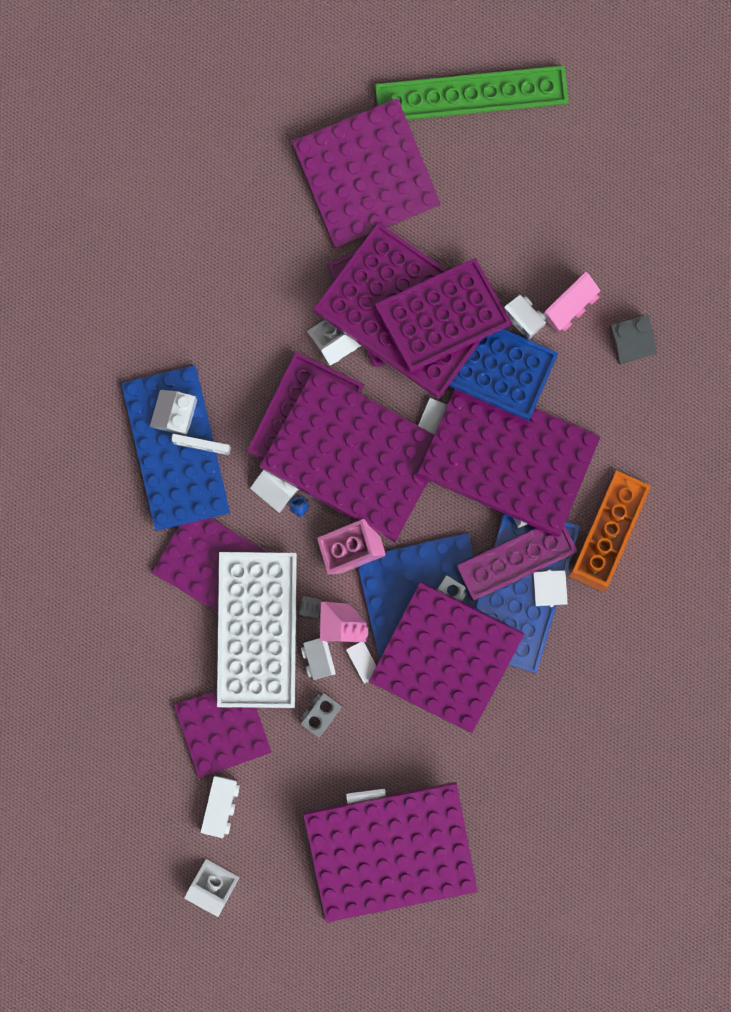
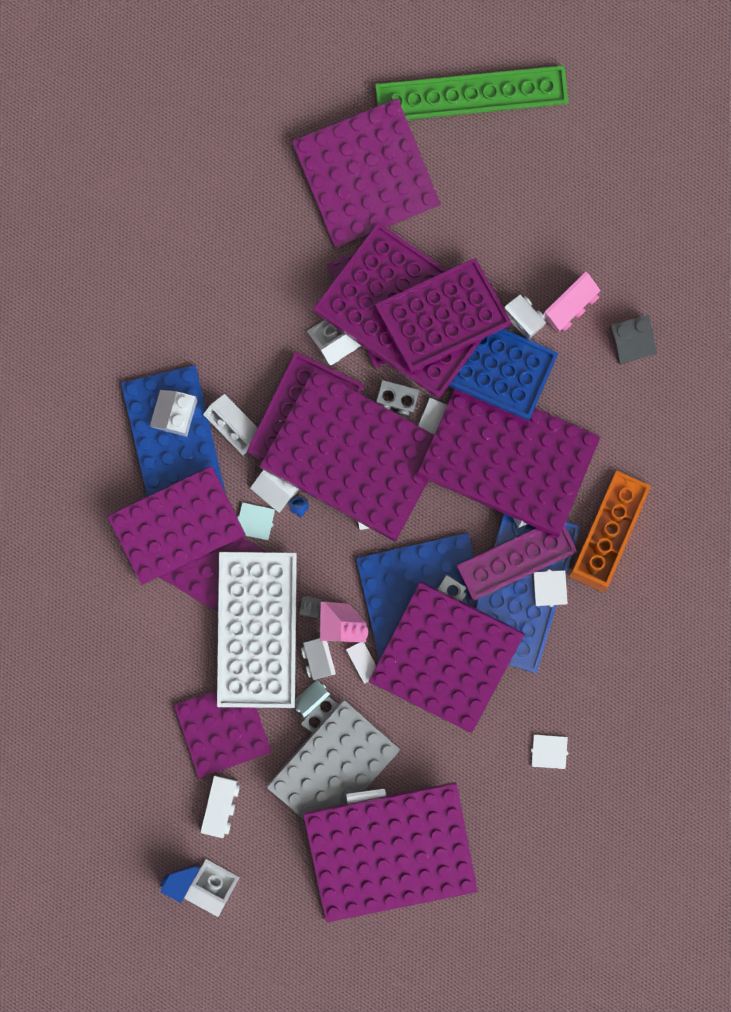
(176, 525): none -> magenta plate
(178, 882): none -> blue slope
(201, 444): white tile -> none
(231, 423): none -> white brick
(256, 520): none -> light aqua piece
(311, 698): none -> light aqua piece
(332, 762): none -> light grey plate
(350, 547): bright pink slope -> none
(398, 392): none -> light grey brick
(549, 751): none -> white piece

